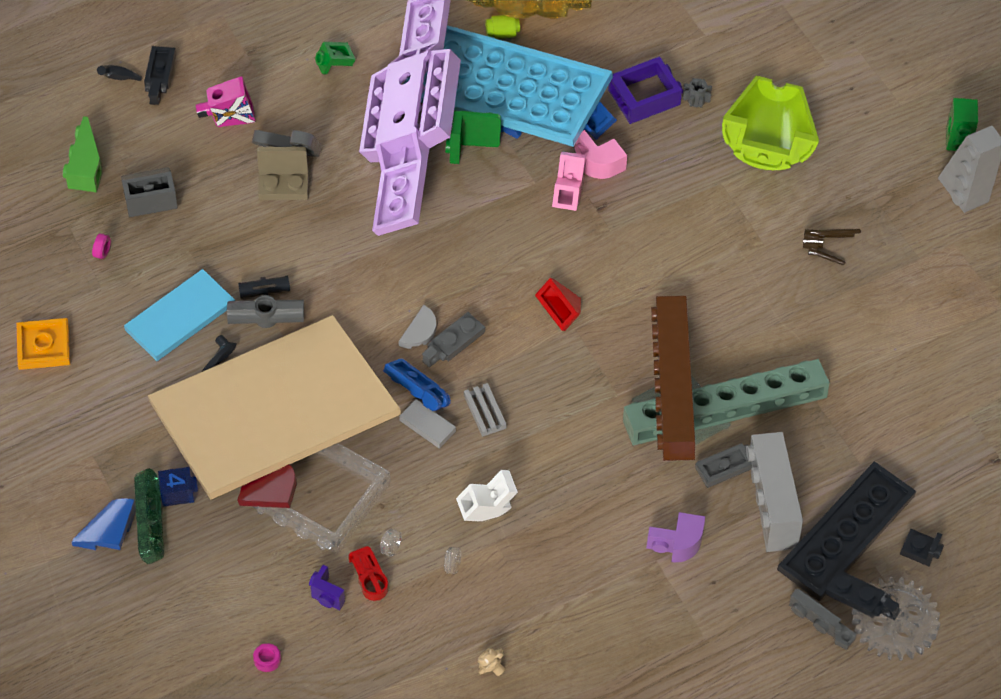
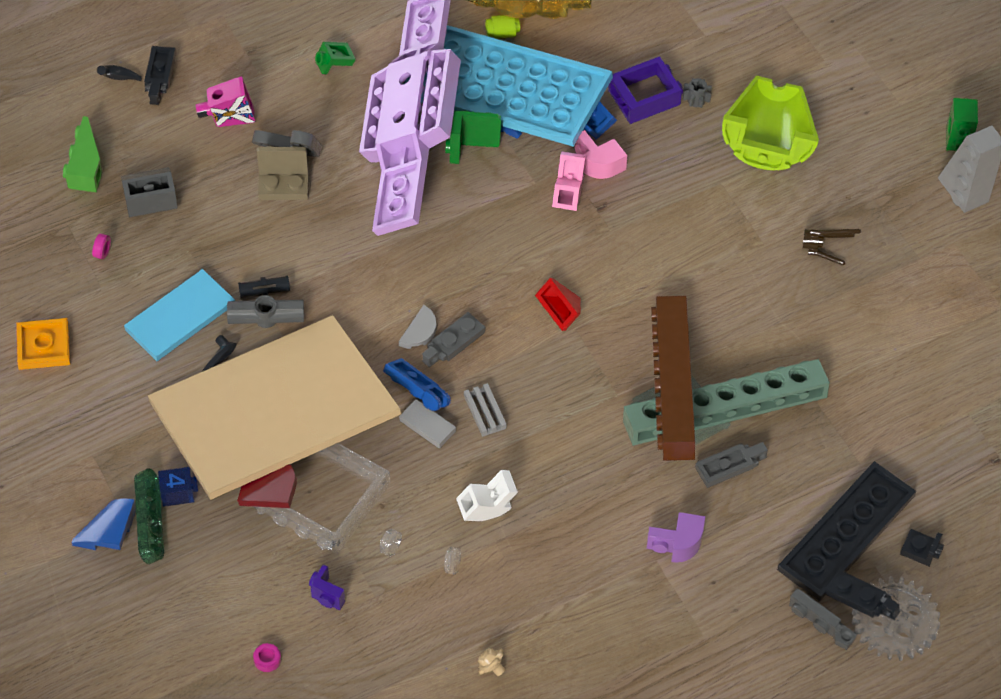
(369, 570): red piece -> none
(775, 491): light grey wedge -> none

